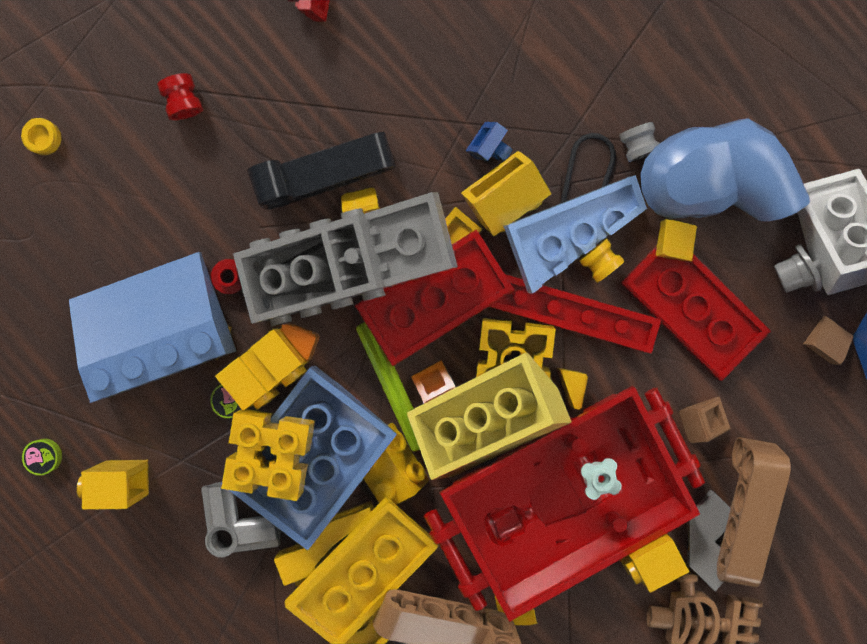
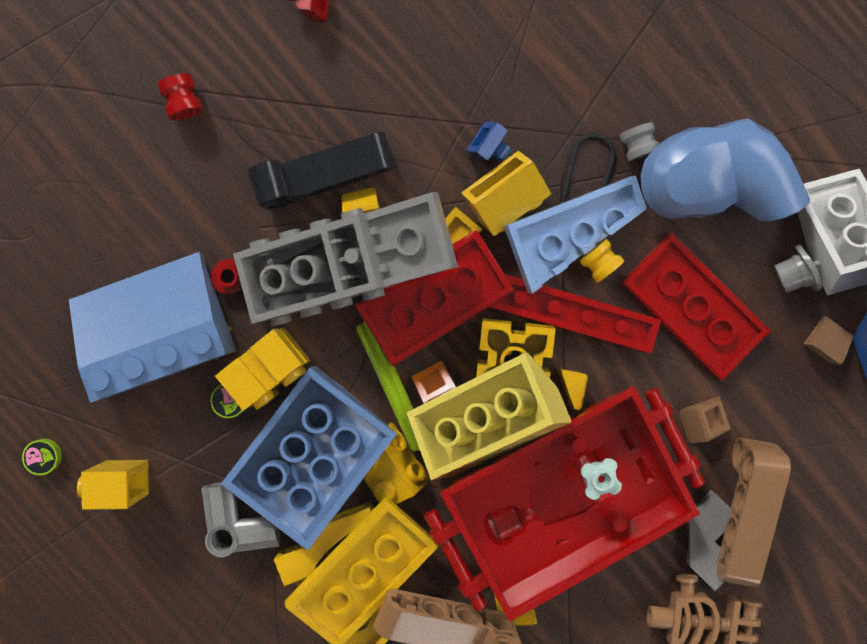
(41, 136): yellow tile -> none
(249, 468): yellow brick -> none
(302, 339): orange slope -> none
(655, 563): yellow piece -> none
(676, 240): yellow slope -> none

